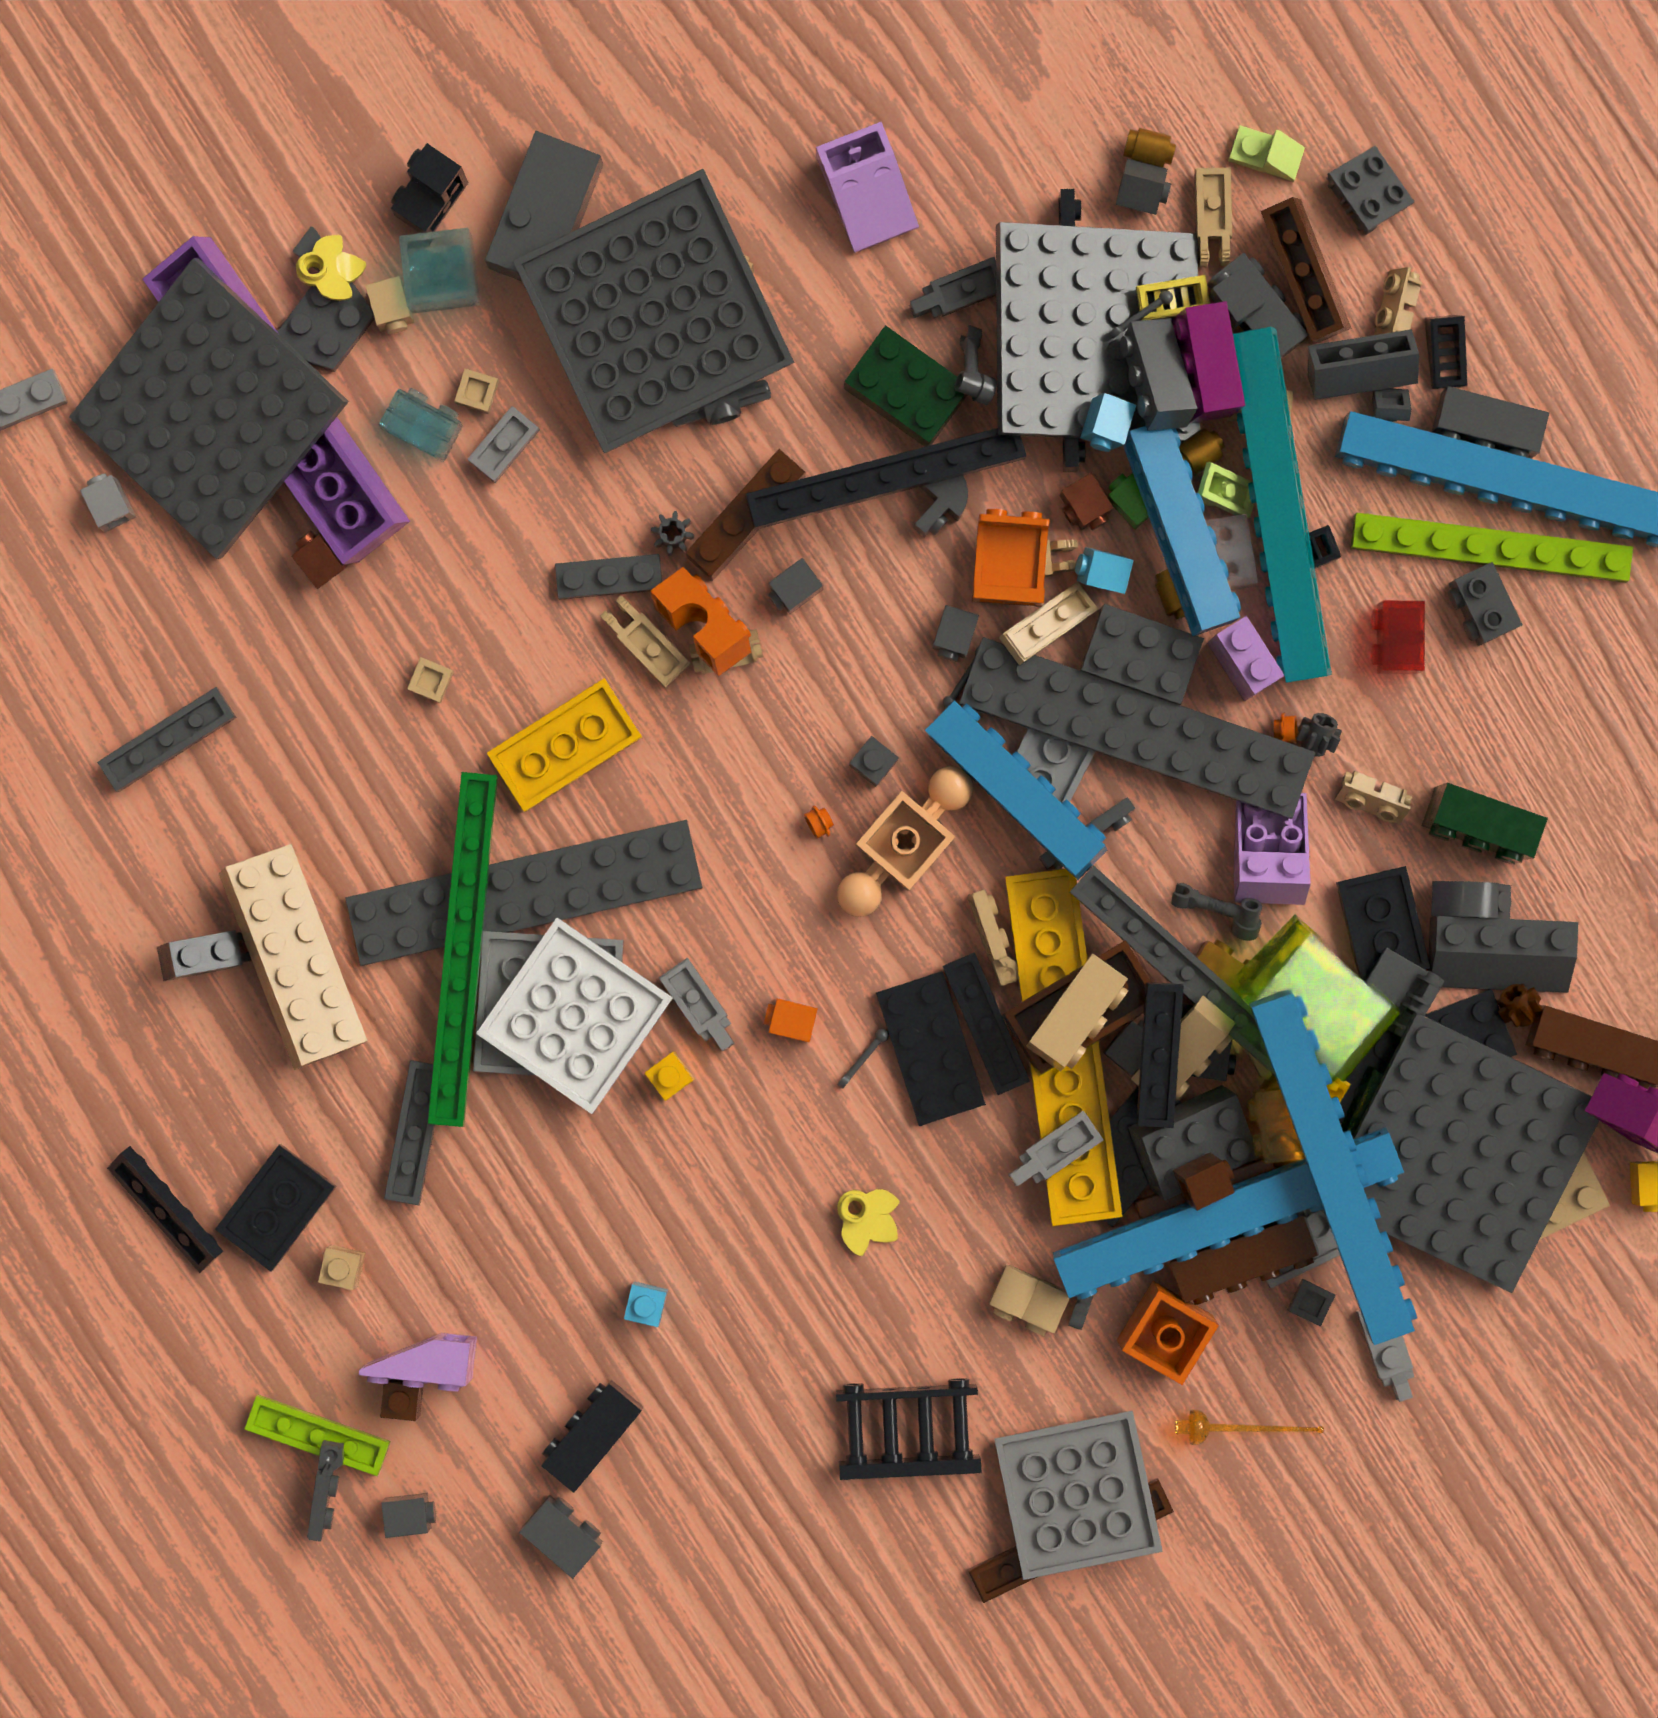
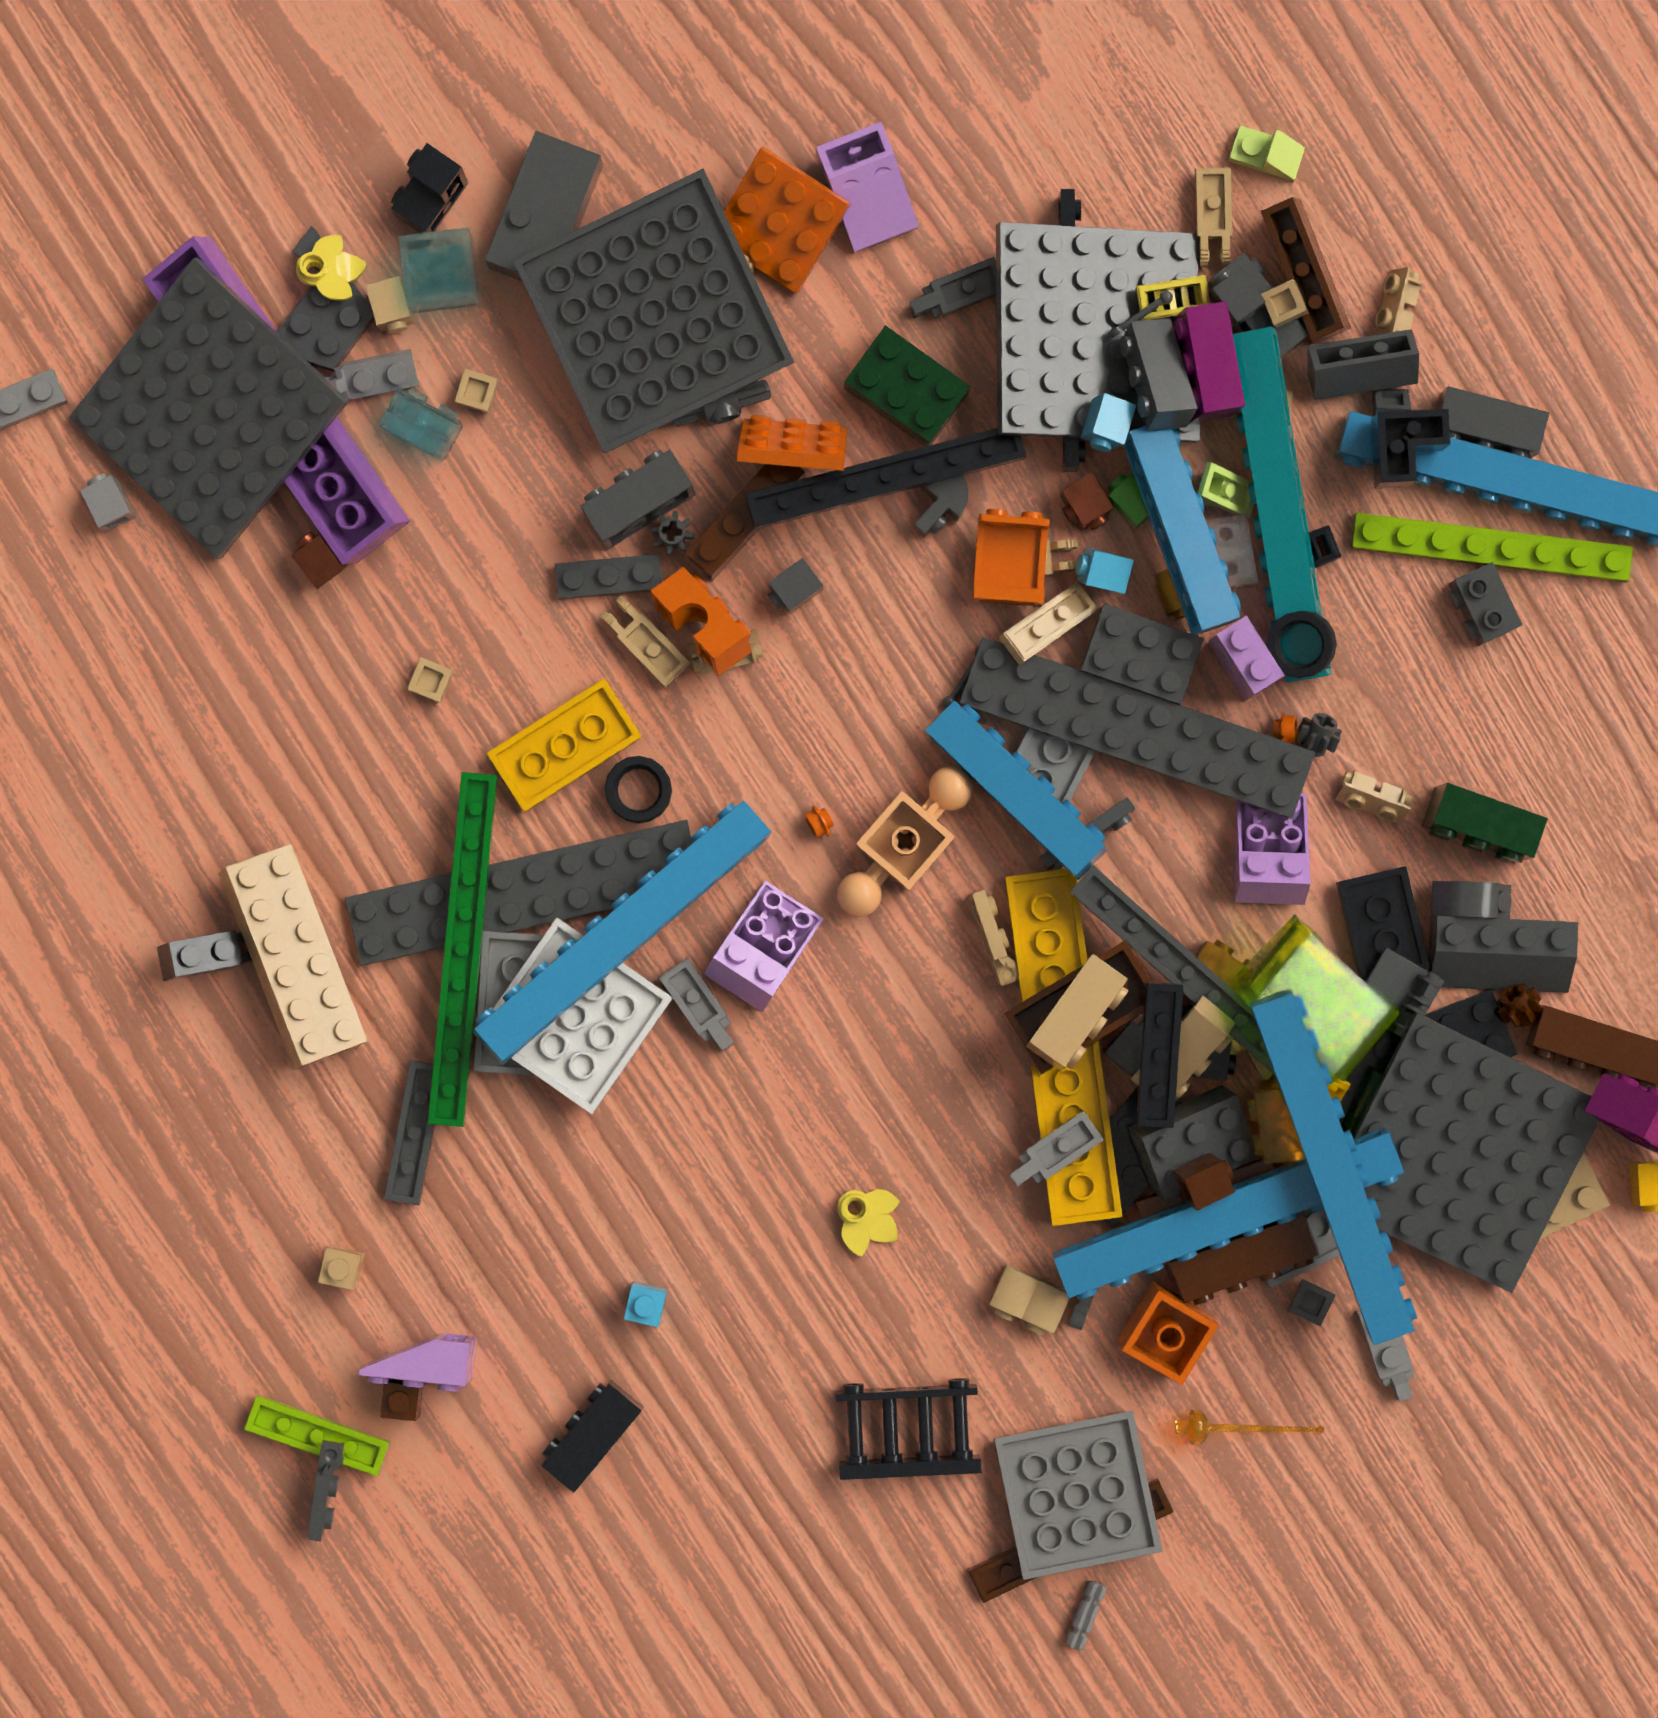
(165, 1209): black plate -> none
(166, 739): dark grey plate -> none
(275, 1207): black plate -> none
(375, 375): none -> light grey hinge
(408, 1515): dark grey brick -> none
(503, 444): light grey plate -> none
(562, 1535): dark grey brick -> none
(622, 932): none -> dark azure brick
(624, 767): none -> black tyre
(637, 498): none -> dark grey brick
(669, 1075): yellow brick -> none
(763, 946): none -> lavender slope
(783, 218): none -> orange plate
(791, 1019): orange brick -> none
(792, 443): none -> orange plate
(873, 761): dark grey brick -> none
(881, 1036): dark grey hinge -> none
(930, 1048): black plate -> none
(955, 633): dark grey brick -> none
(971, 381): dark grey brick -> none
(986, 1023): black plate -> none
(1085, 1615): none -> light grey axle
(1143, 187): dark grey brick -> none
(1149, 147): pearl gold brick -> none
(1202, 448): pearl gold brick -> none
(1245, 917): dark grey brick -> none
(1284, 303): none -> tan plate
(1328, 640): none -> black tyre
(1369, 189): dark grey hinge -> none
(1398, 437): none -> black brick
(1399, 637): clear red brick -> none
(1432, 324): black slope -> none

